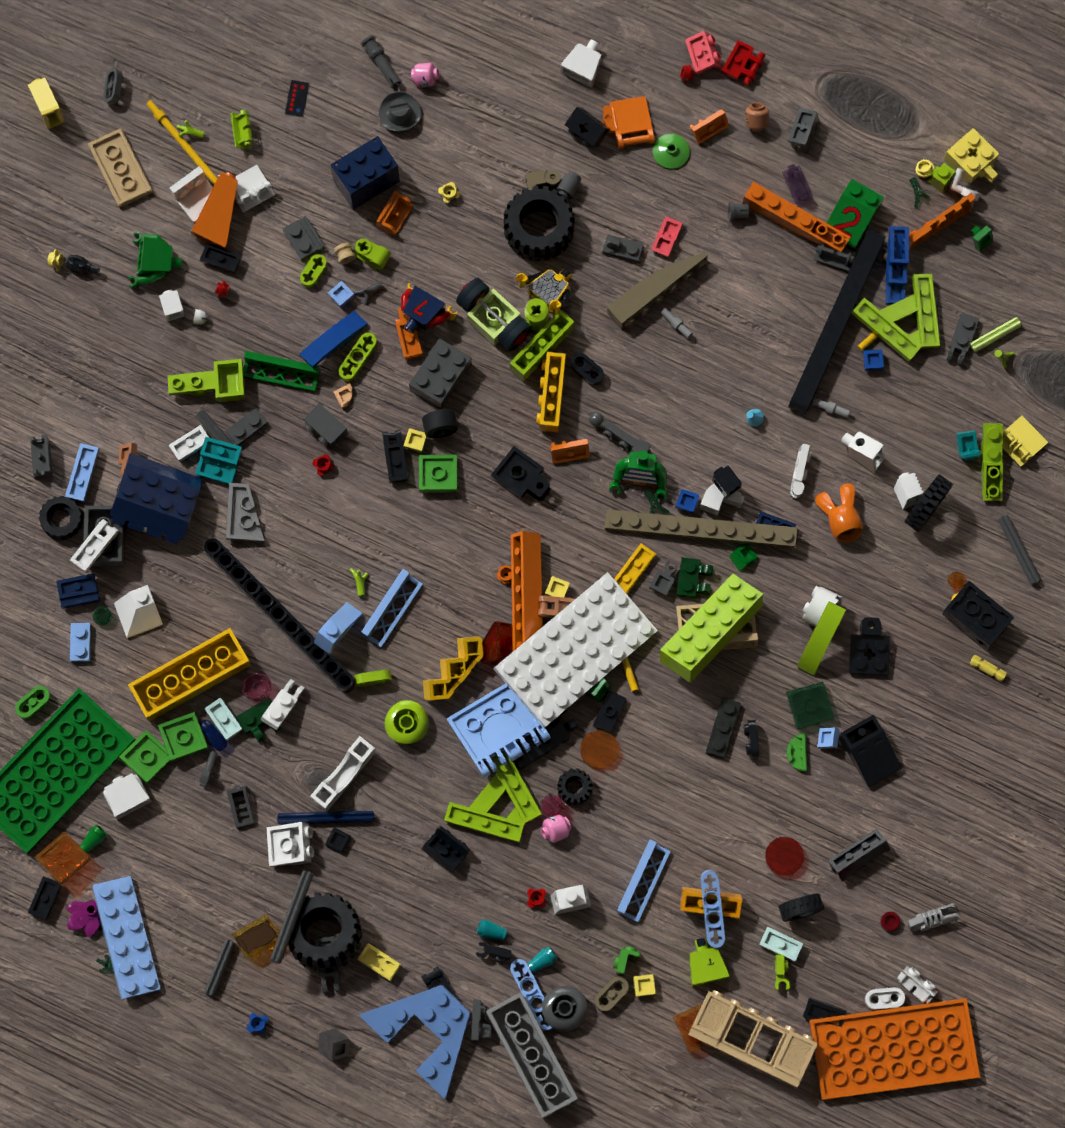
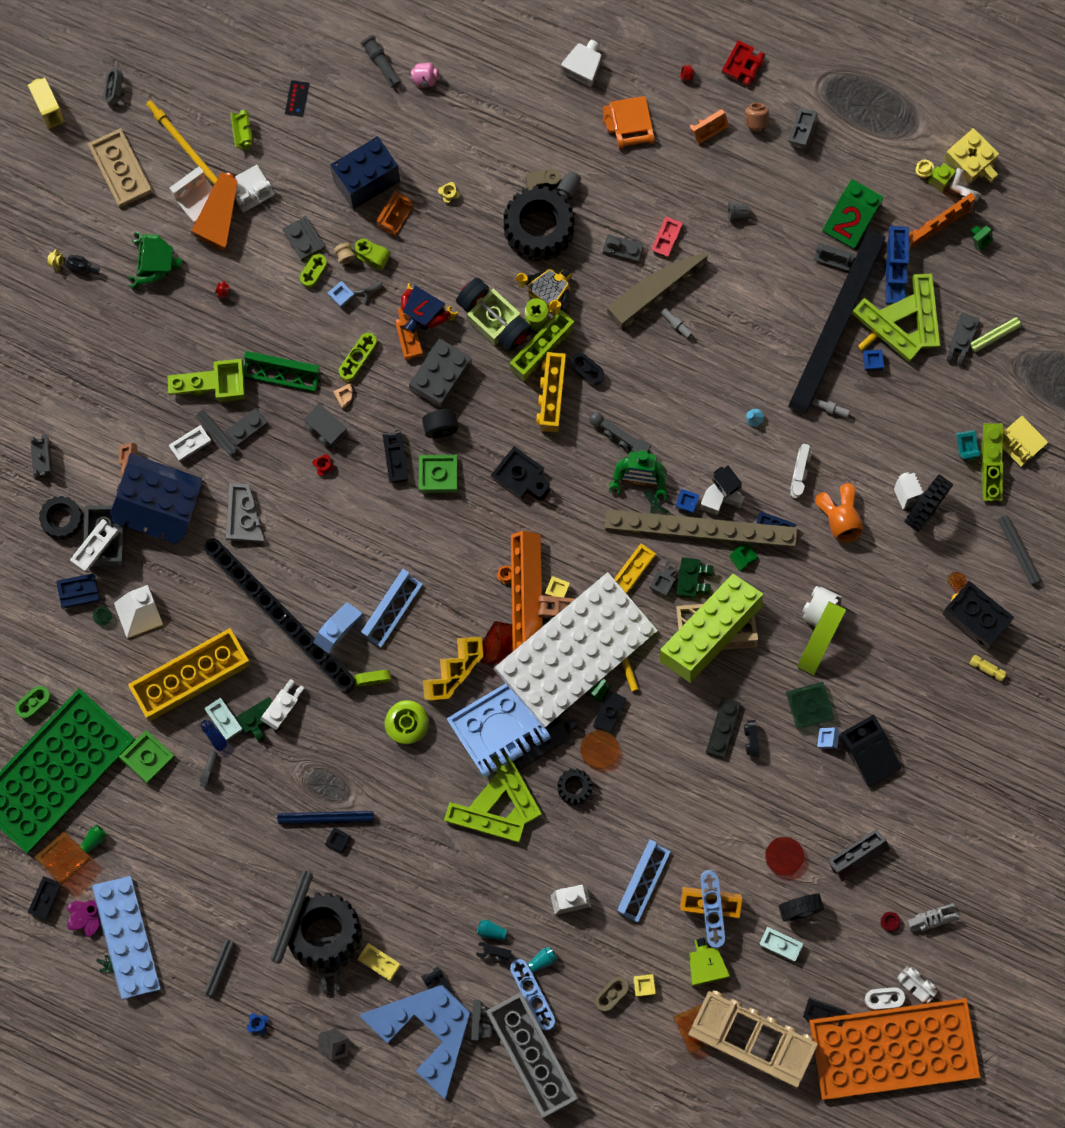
(80, 642): light blue plate -> none
(82, 472): light blue plate -> none
(126, 795): white torso -> none
(171, 305): white brick -> none
(182, 737): bright green plate -> none
(189, 130): lime bar -> none
(198, 317): white hinge -> none
(218, 460): teal slope -> none
(220, 258): black plate -> none
(230, 792): dark grey slope -> none
(256, 937): slope -> none
(257, 687): clear pink hair -> none
(289, 844): white plate -> none
(333, 339): blue slope -> none
(344, 774): white arch -> none
(359, 581): lime bar -> none
(399, 111): dark grey hat -> none
(415, 440): light yellow plate -> none
(446, 849): black bracket -> none
(540, 894): red plate -> none
(551, 805): clear pink gear -> none
(556, 828): bright pink head -> none
(564, 1008): dark grey hat -> none
(570, 451): orange plate -> none
(597, 129): black brick -> none
(620, 962): bright green bracket -> none
(671, 159): bright green dish -> none
(703, 52): coral bracket -> none
(781, 967): lime plate -> none
(794, 218): orange slope -> none
(797, 184): clear purple hinge -> none
(797, 753): bright green tile -> none
(865, 450): white torso -> none
(871, 640): black plate -> none
(917, 191): clear green bar -> none
(1003, 356): lime bar -> none

